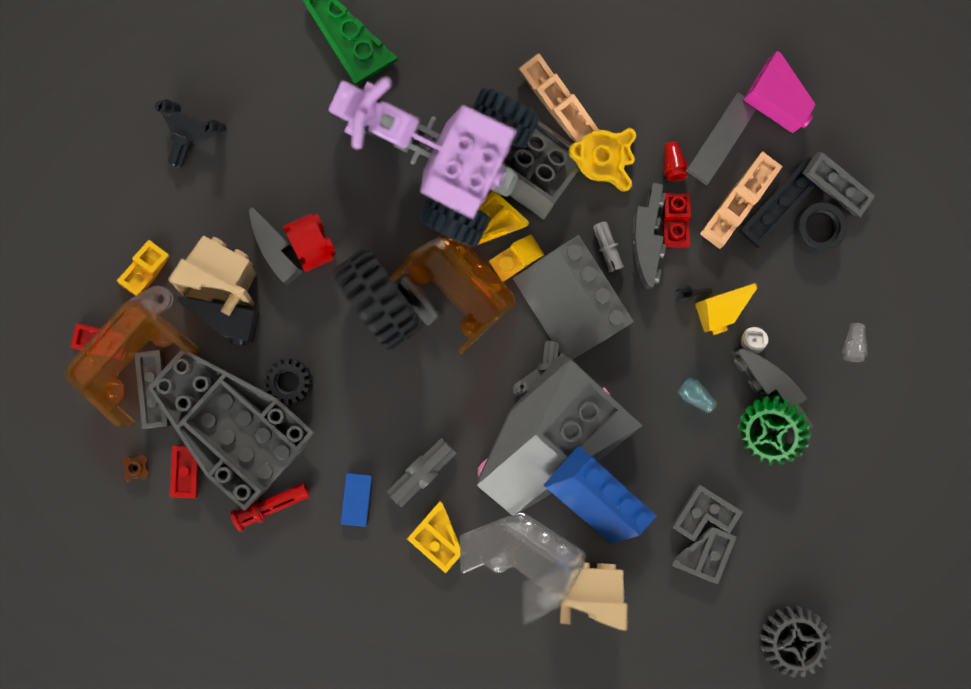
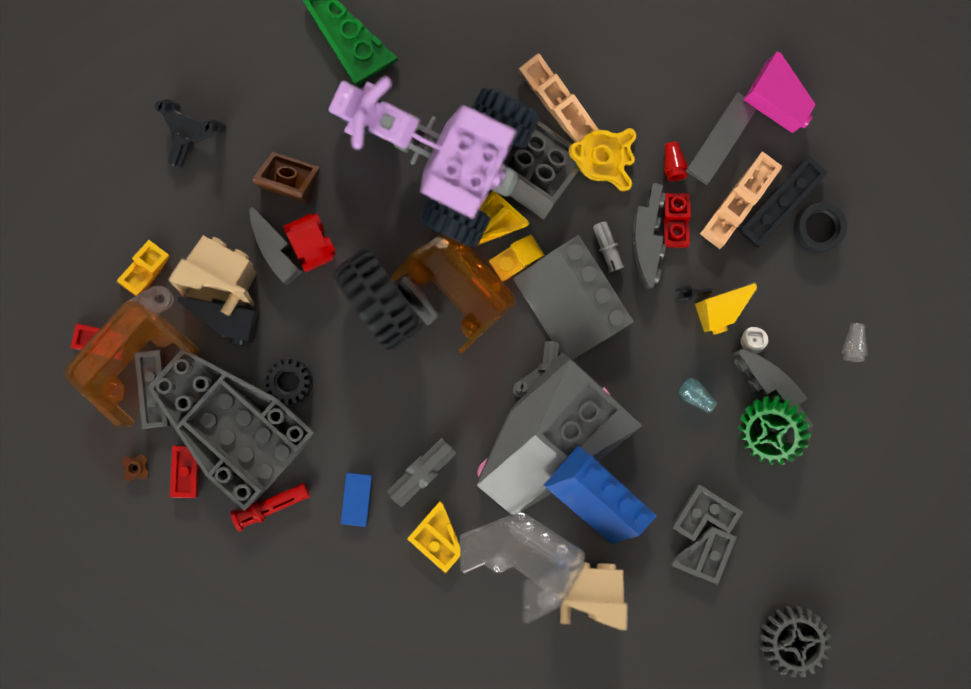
(287, 177): none -> reddish brown slope
(838, 184): dark grey plate -> none

